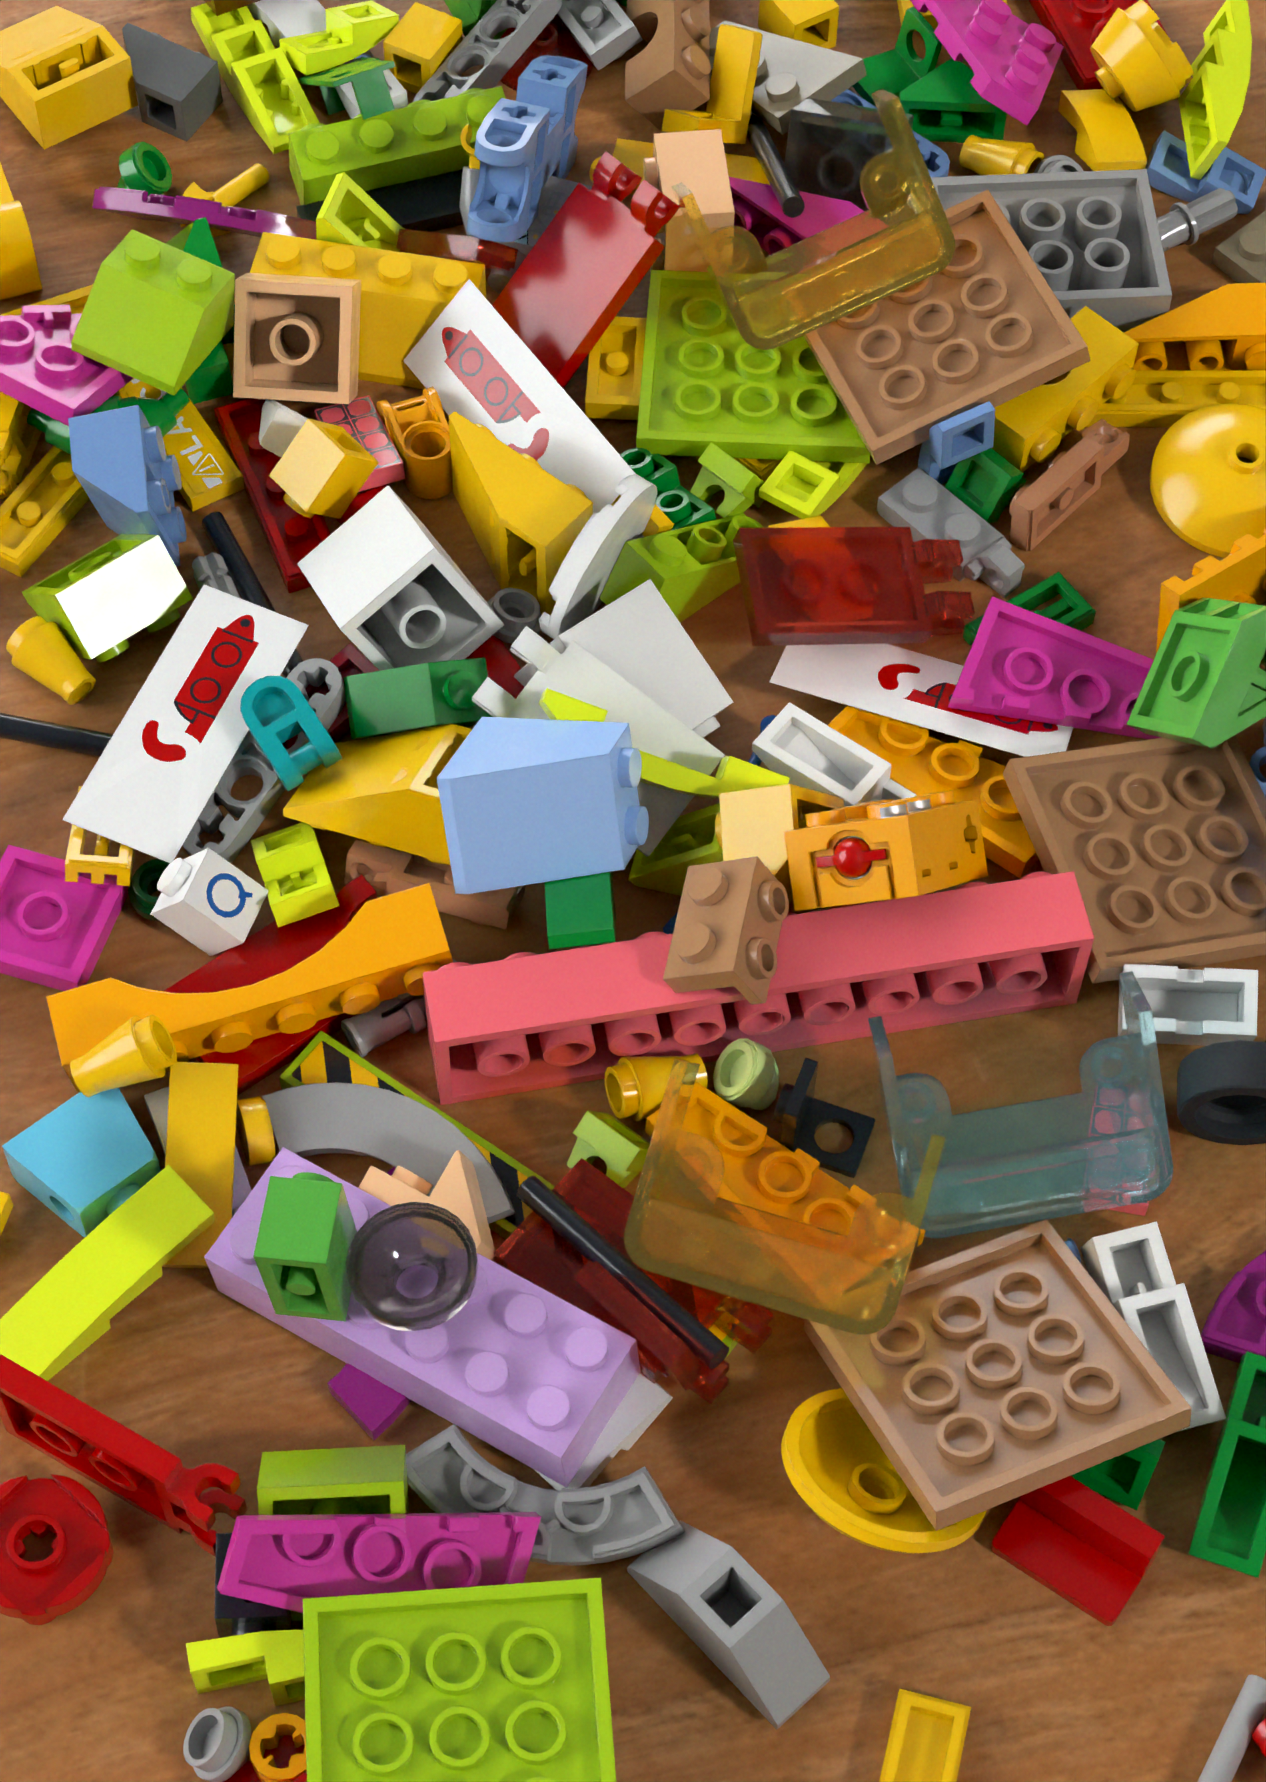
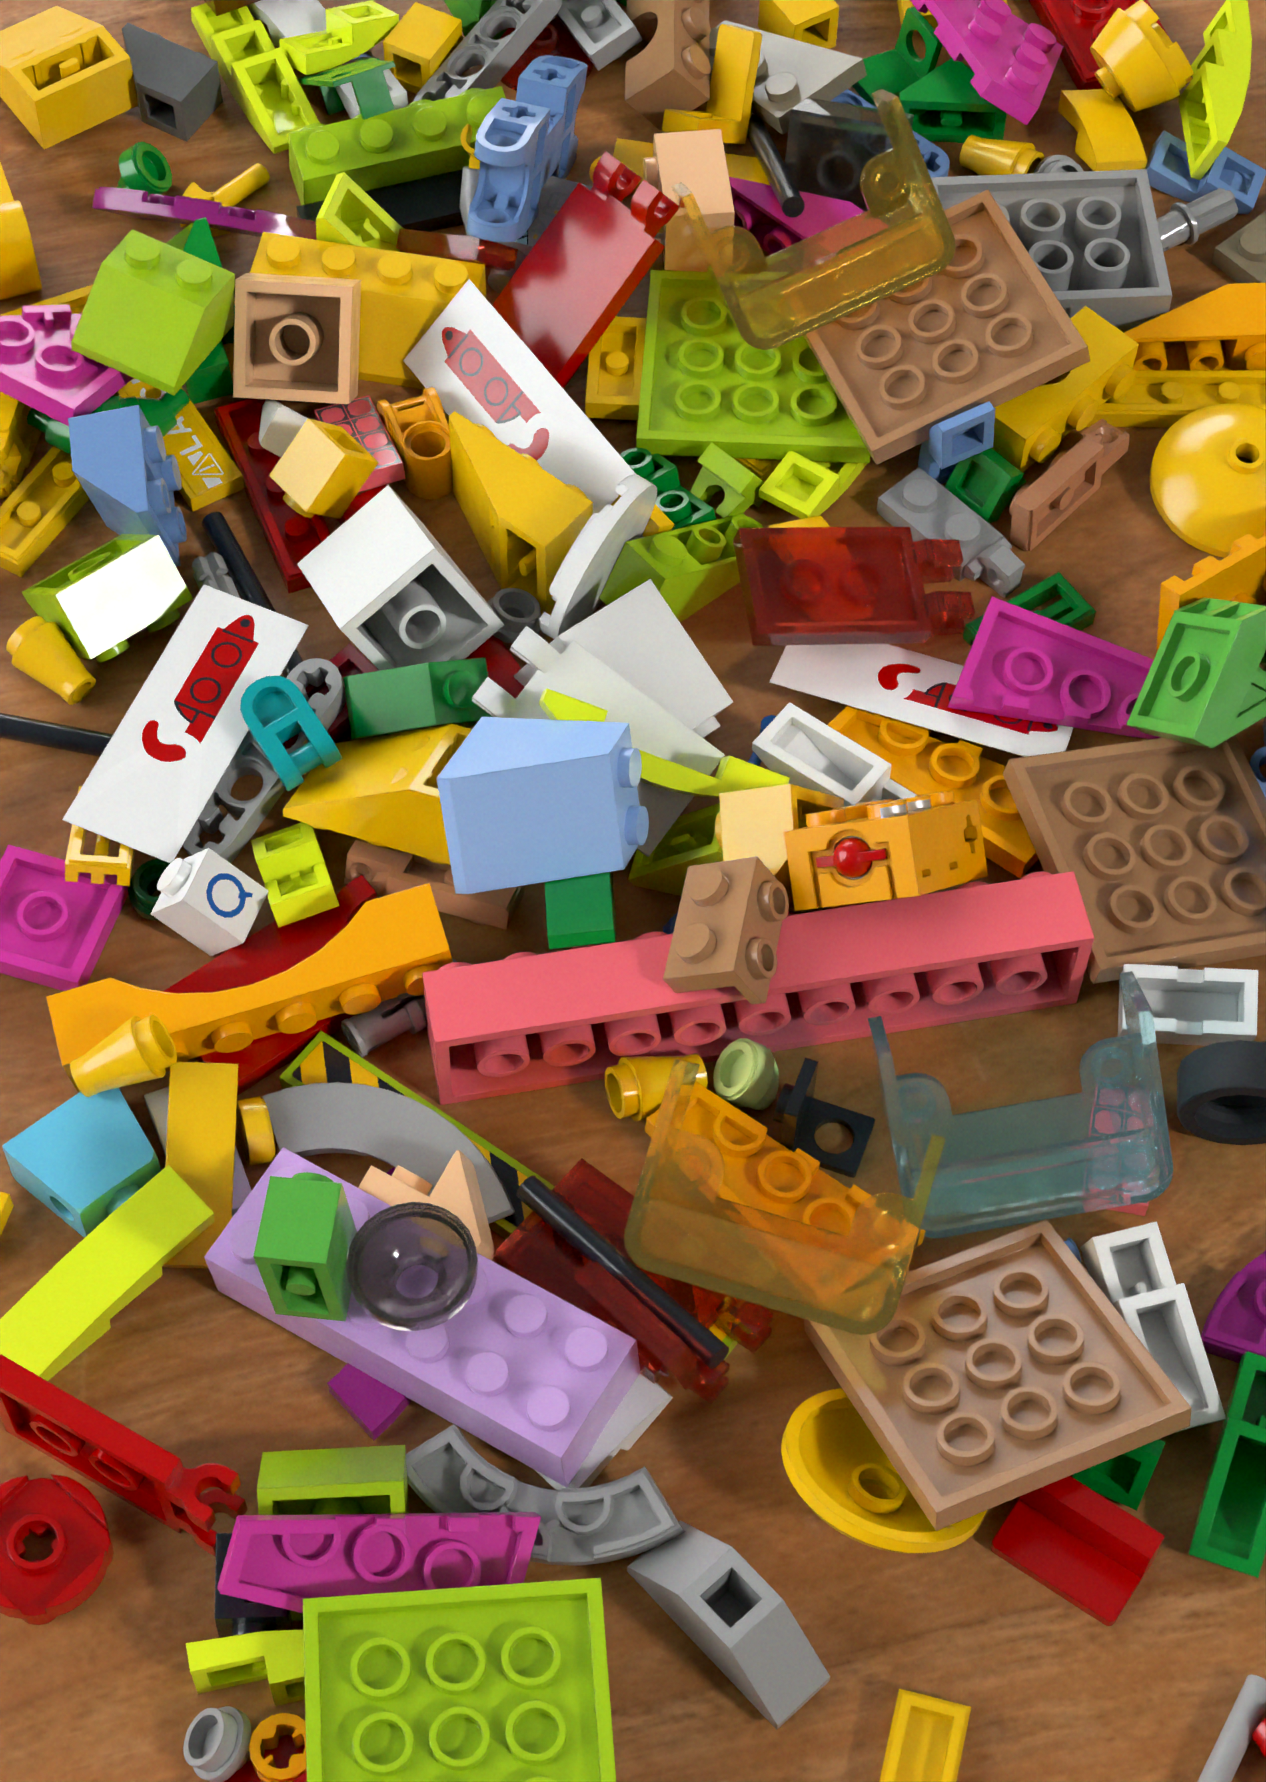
(614, 1142): lime tile -> none

